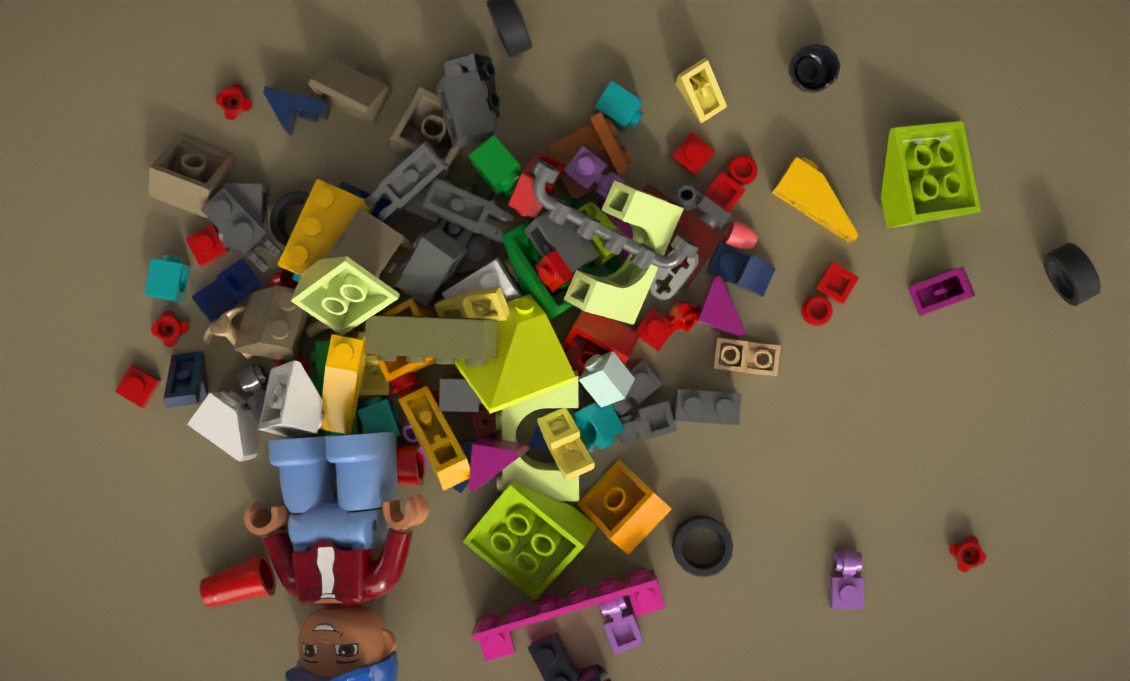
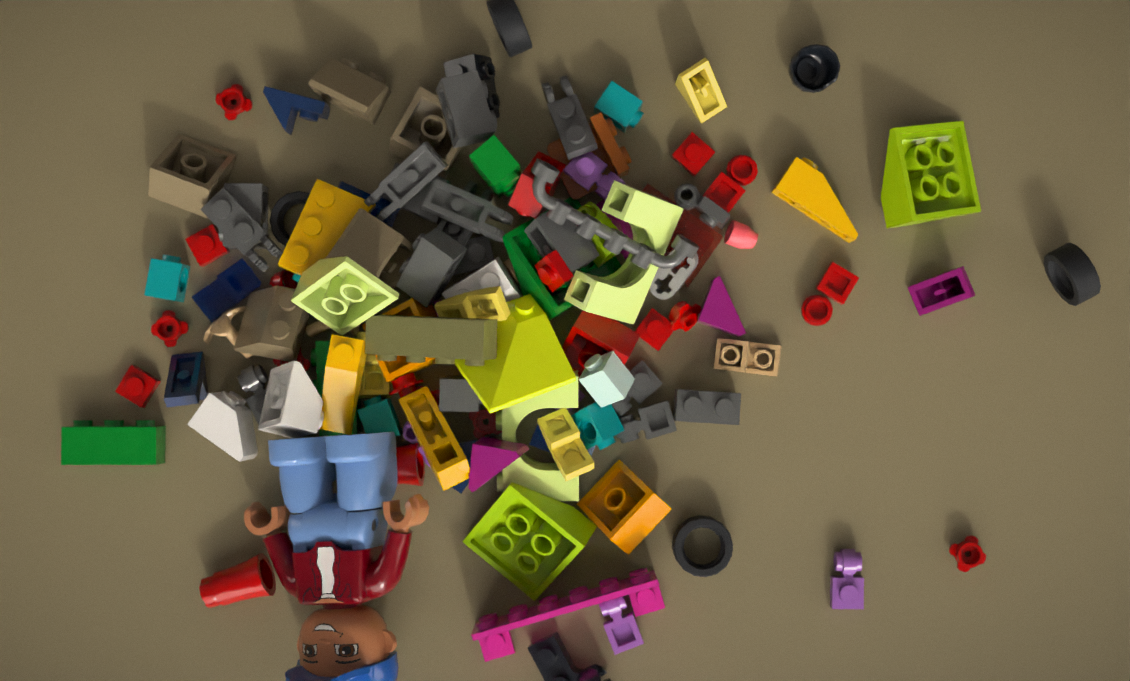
(113, 443): none -> green brick
(570, 120): none -> dark grey hinge
(741, 269): dark blue slope -> none

